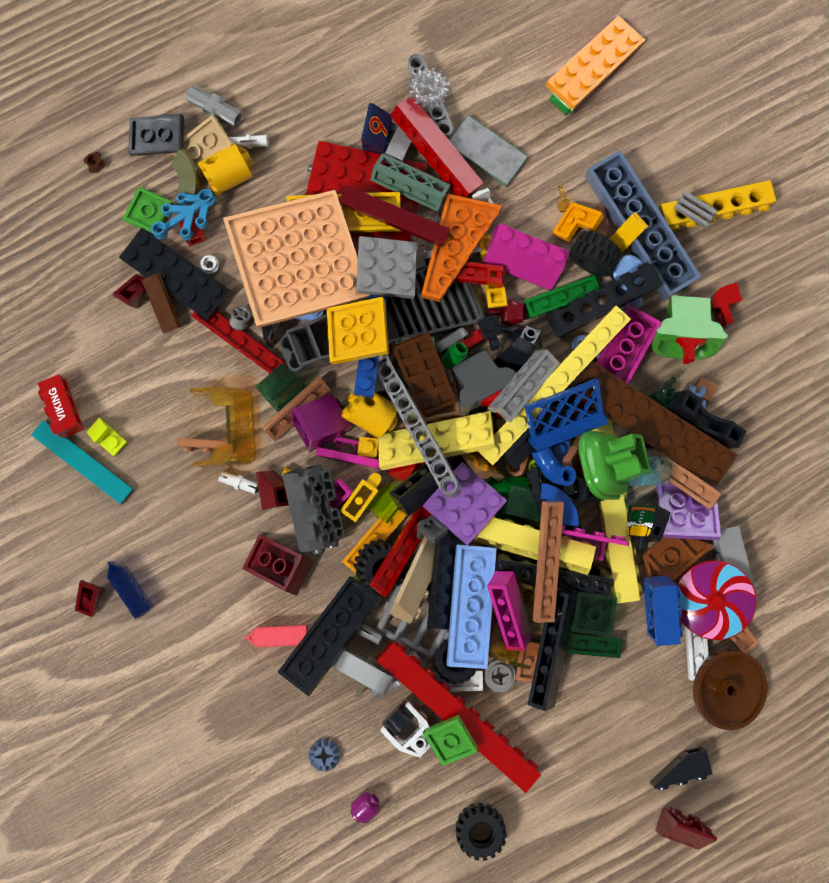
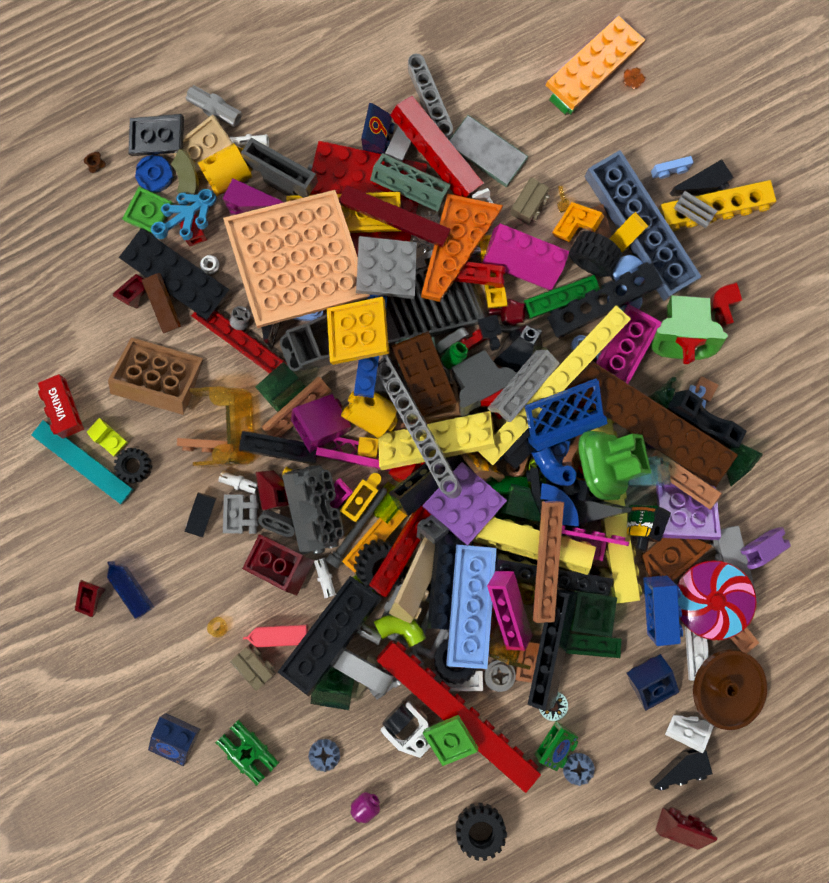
(122, 460): none -> black tyre
(154, 173): none -> blue tile
(155, 375): none -> medium nougat slope
(173, 739): none -> dark blue slope
(200, 514): none -> black slope
(221, 631): none -> clear yellow piece
(234, 514): none -> light grey plate
(235, 753): none -> green pin
(244, 198): none -> magenta slope
(253, 666): none -> dark tan brick
(276, 447): none -> black plate
(277, 523): none -> dark grey plate
(279, 170): none -> dark grey brick
(324, 578): none -> white pin
(334, 690): none -> clear green slope
(336, 557): none -> dark grey piece
(391, 625): none -> lime cylinder
(428, 87): clear gear -> none
(529, 201): none -> dark tan brick
(556, 746): none -> green slope
(558, 711): none -> piece
(571, 764): none -> sand blue gear
(597, 510): none -> dark grey slope
(633, 78): none -> clear orange plant
(653, 682): none -> dark blue slope
(677, 166): none -> light blue plate
(690, 731): none -> white wing
(707, 181): none -> black slope
(743, 463): none -> clear green slope
(765, 548): none -> medium lavender piece

